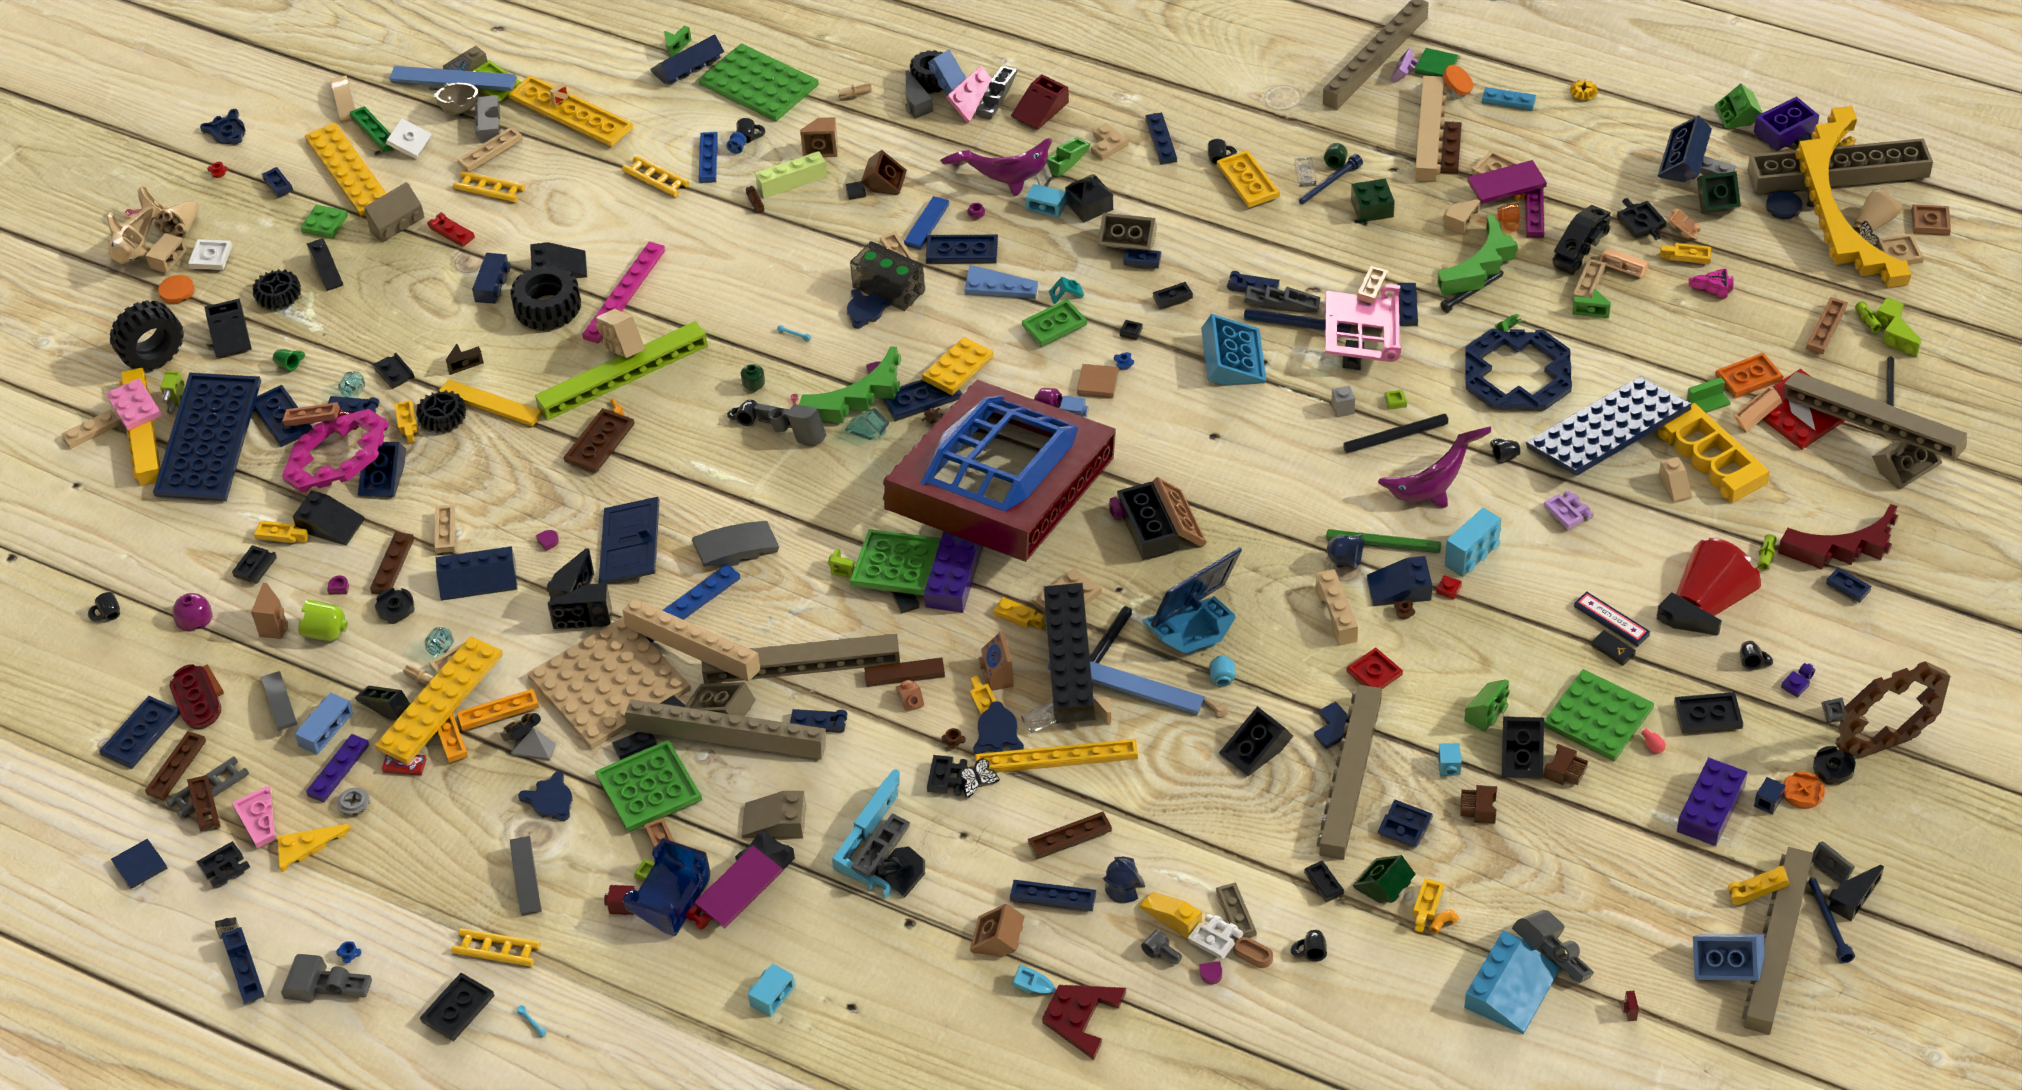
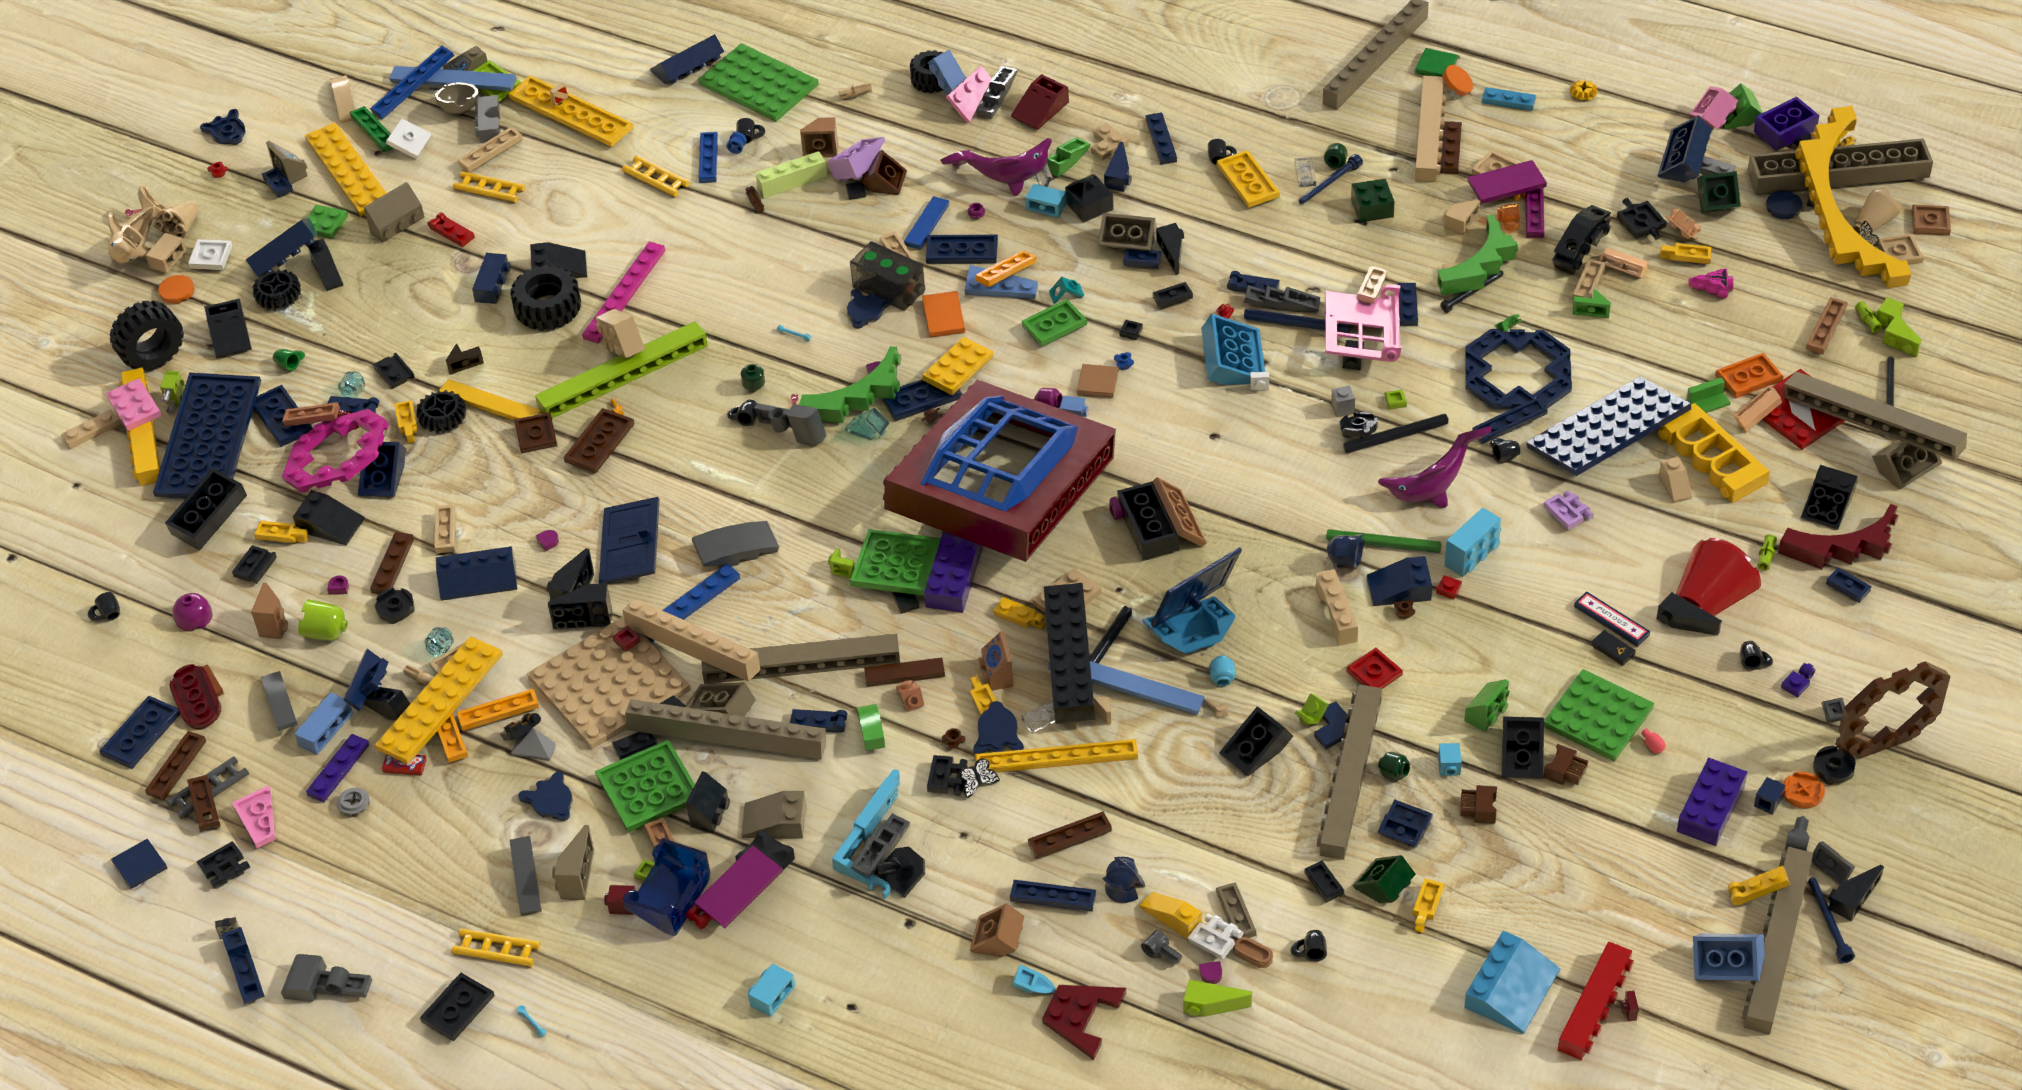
(206, 509): none -> black brick
(282, 247): none -> dark blue slope
(287, 163): none -> dark tan slope
(302, 844): yellow wing -> none
(346, 947): blue plate -> none
(366, 679): none -> dark blue bracket
(412, 82): none -> blue tile
(535, 432): none -> reddish brown tile
(574, 866): none -> dark tan slope
(626, 638): none -> dark red plate
(677, 42): bright green slope -> none
(707, 803): none -> black slope
(855, 159): none -> lavender slope
(871, 727): none -> bright green slope
(918, 100): dark grey slope -> none
(943, 313): none -> orange tile
(1005, 268): none -> light orange plate
(1117, 173): none -> dark blue slope
(1170, 241): none -> black slope
(1212, 999): none -> lime slope
(1224, 311): none -> red plate
(1259, 380): none -> white plate
(1312, 710): none -> lime bracket
(1359, 425): none -> black plate
(1394, 766): none -> dark green head
(1404, 65): lavender plate -> none
(1440, 919): light orange arm -> none
(1512, 419): none -> dark blue tile
(1543, 931): dark grey plate -> none
(1595, 1000): none -> red brick
(1708, 712): black plate -> none
(1715, 107): none -> bright pink slope
(1798, 837): none -> dark grey axle
(1830, 496): none -> black slope

